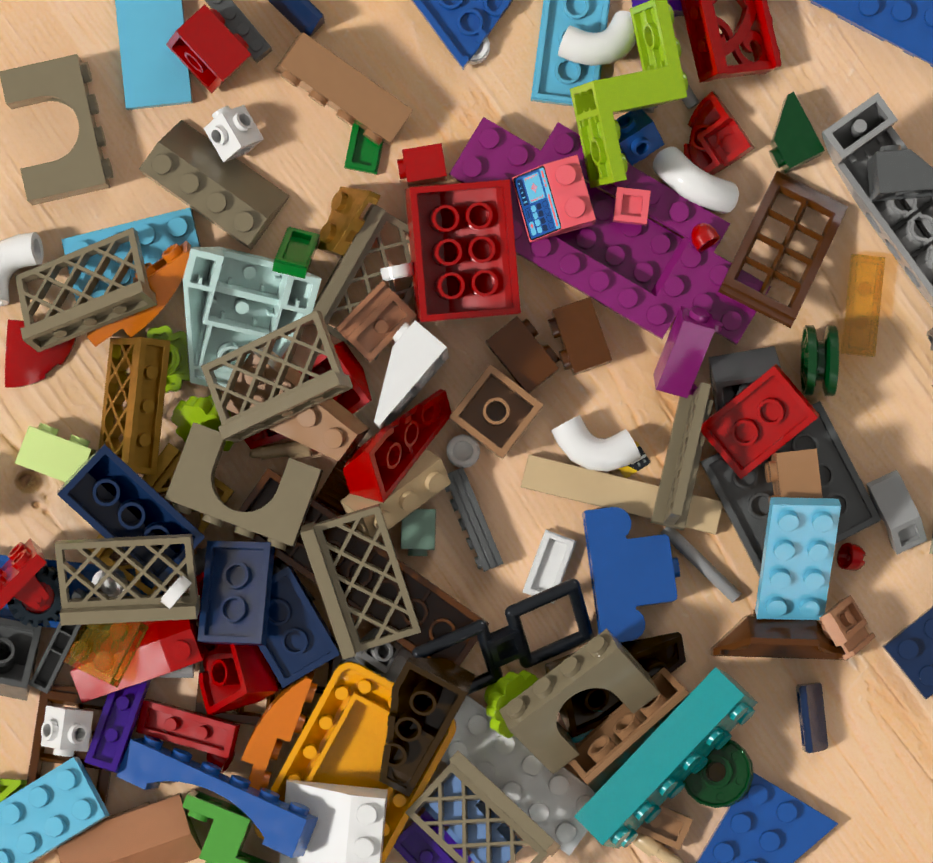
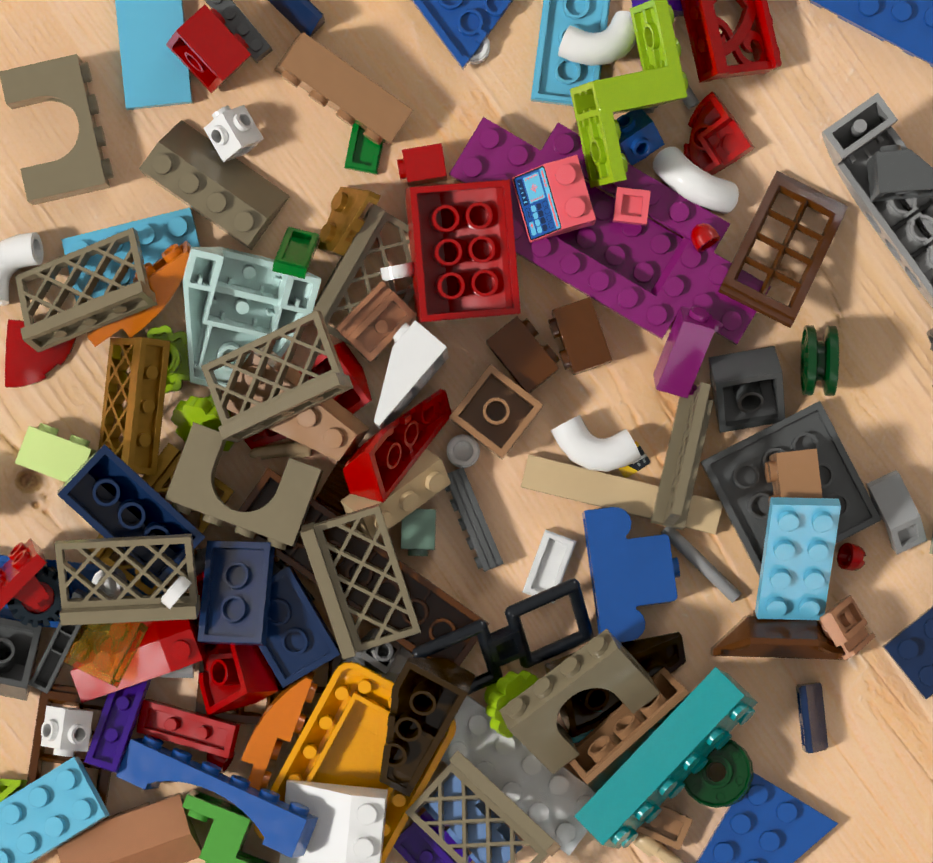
(758, 421): red plate -> none
(794, 137): dark green slope -> none
(862, 305): clear yellow tile -> none

